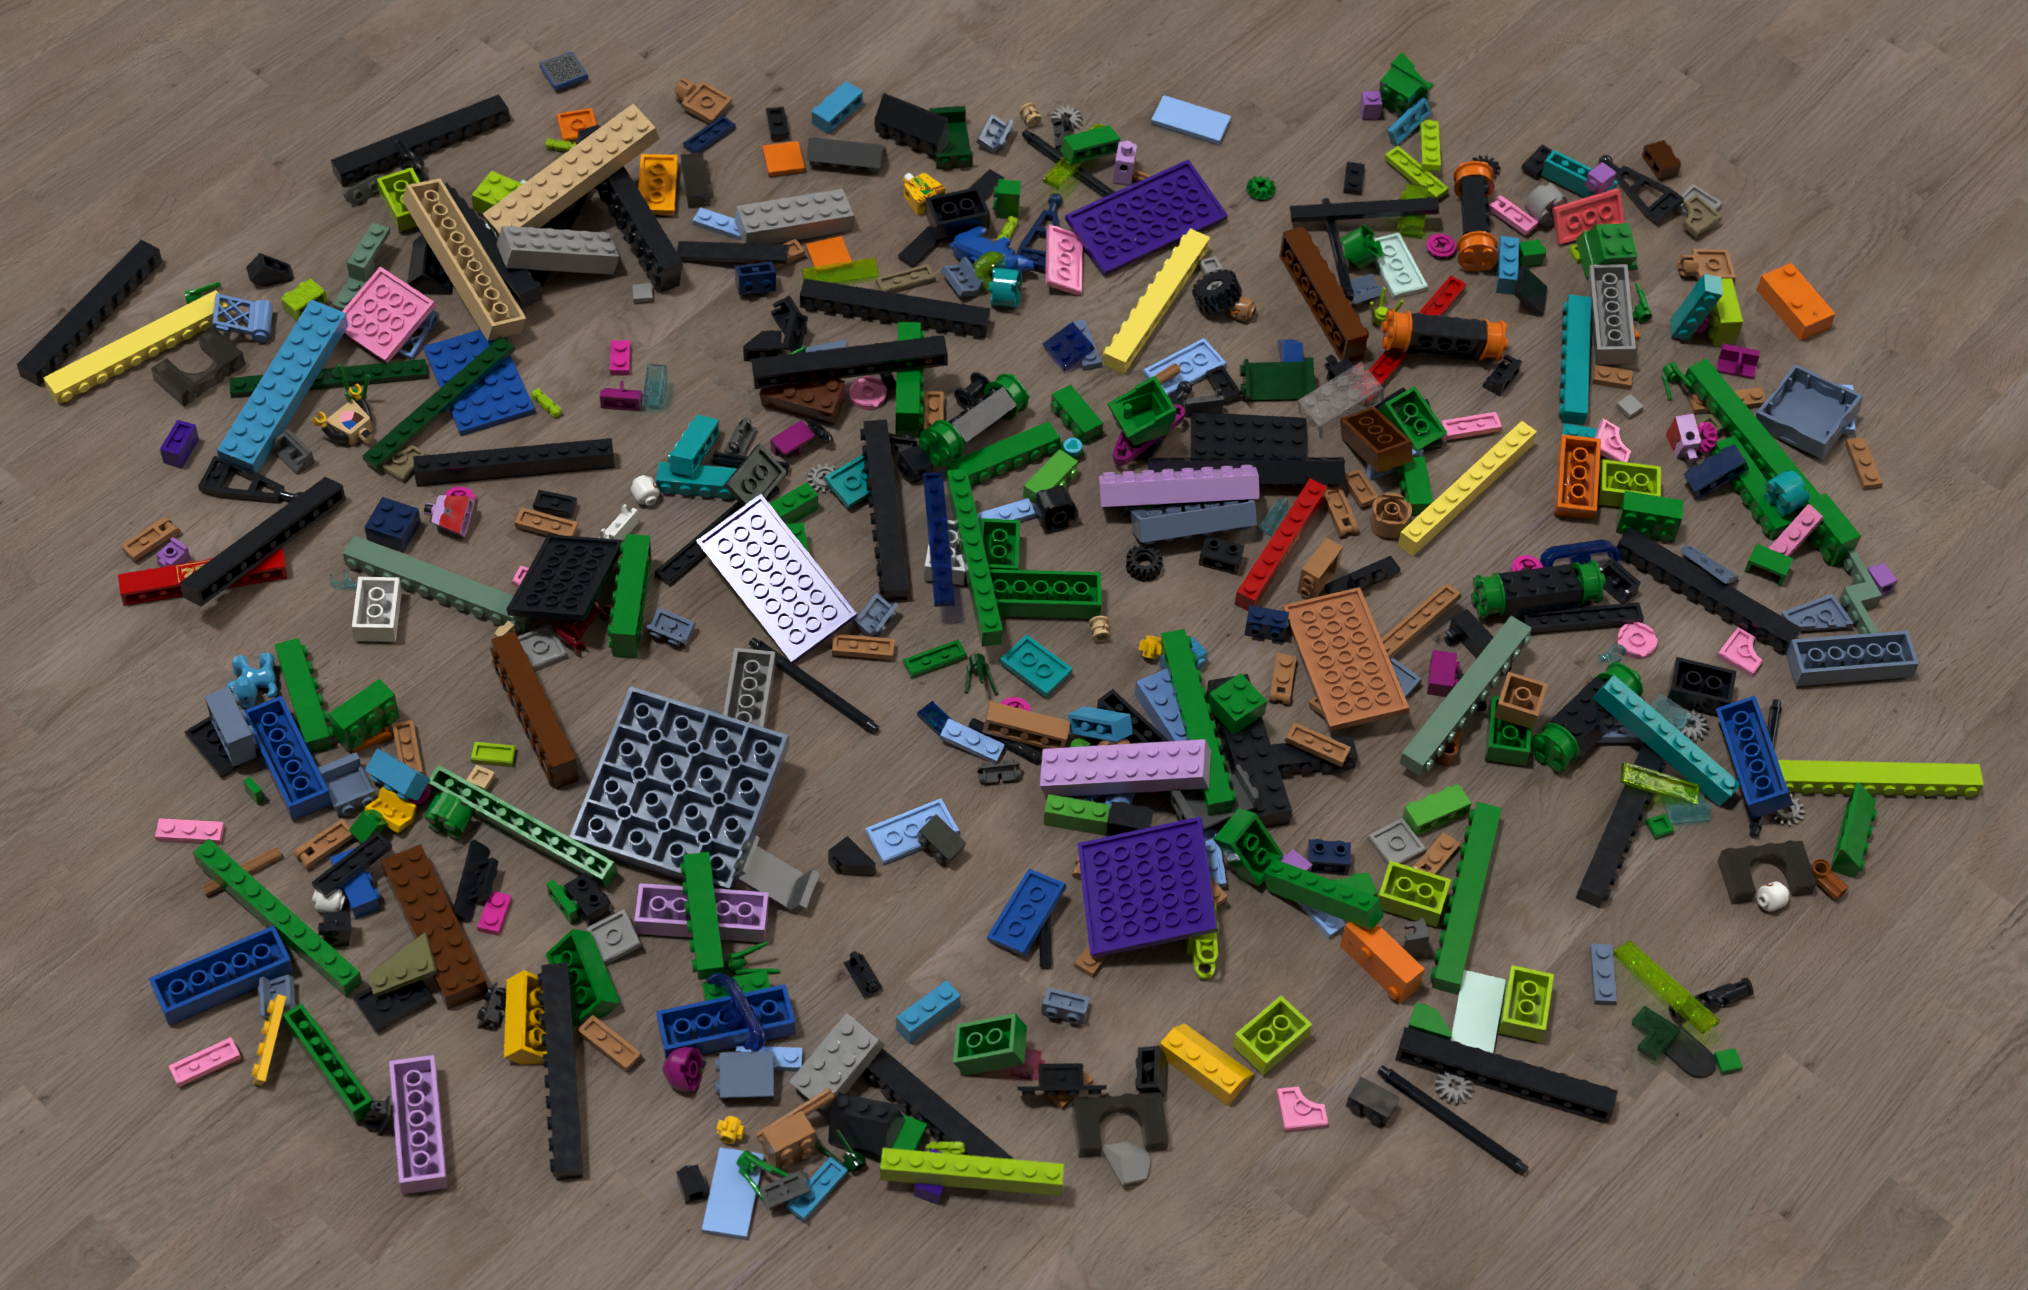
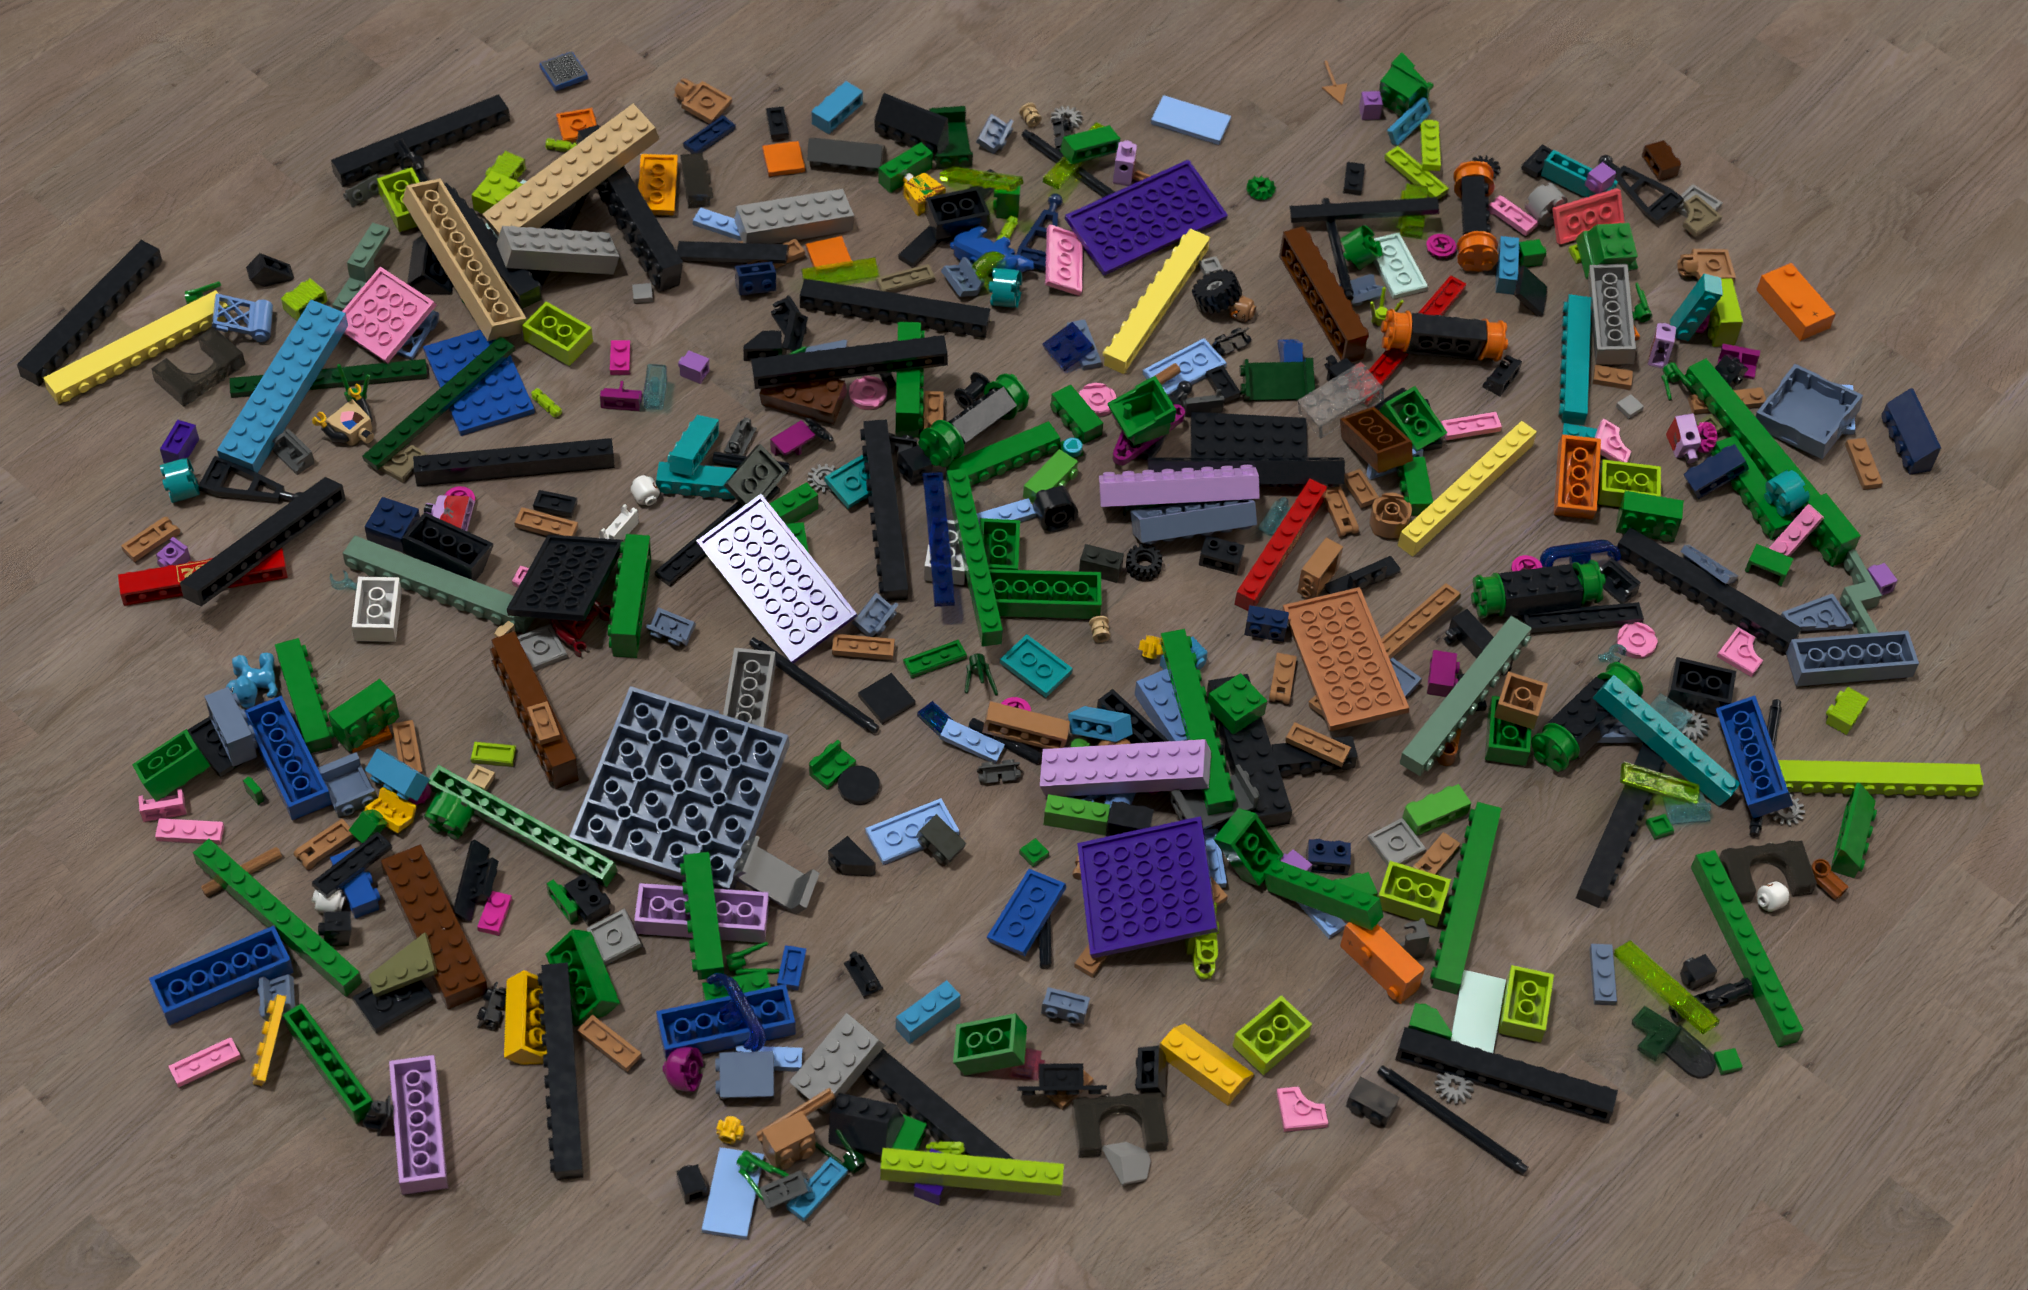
(164, 808): none -> bright pink hinge
(171, 765): none -> green brick
(180, 480): none -> teal brick
(447, 547): none -> black slope
(508, 166): none -> lime brick
(543, 723): none -> medium nougat plate
(557, 333): none -> lime brick
(694, 367): none -> medium lavender brick
(791, 967): none -> blue plate
(830, 764): none -> green bracket
(858, 784): none -> black tile
(886, 698): none -> black tile
(913, 161): none -> green brick
(981, 178): none -> clear neon green plate
(1034, 852): none -> green plate
(1097, 397): none -> bright pink tile
(1101, 560): none -> pearl dark grey brick
(1237, 336): none -> black hinge
(1335, 91): none -> medium nougat piece
(1664, 338): none -> lavender torso
(1697, 972): none -> black brick
(1731, 370): none -> black head
(1747, 948): none -> green brick
(1847, 710): none -> lime brick
(1911, 432): none -> dark blue slope

